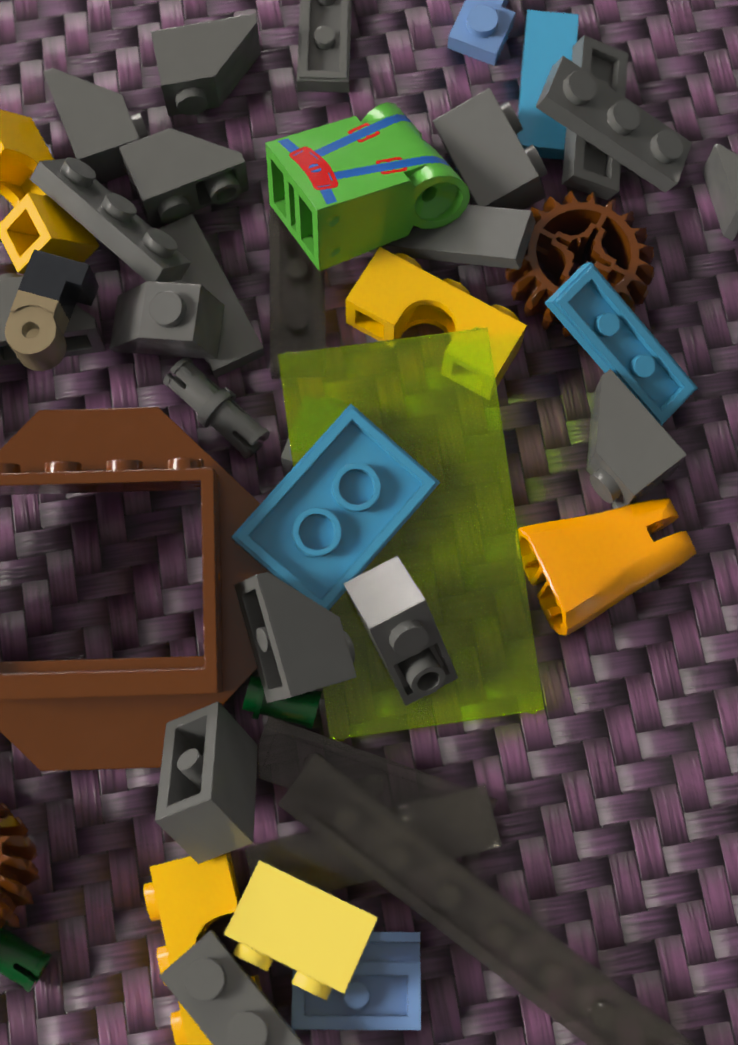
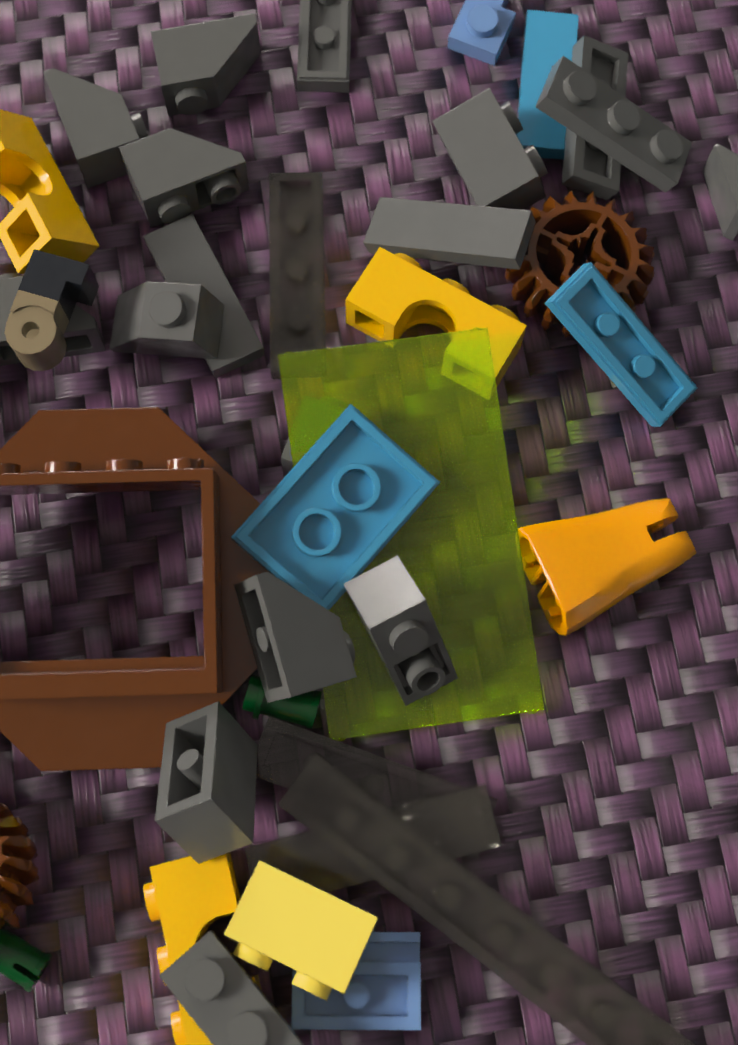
(111, 219): dark grey plate -> none
(216, 407): dark grey pin -> none
(360, 185): bright green piece -> none
(626, 445): dark grey slope -> none

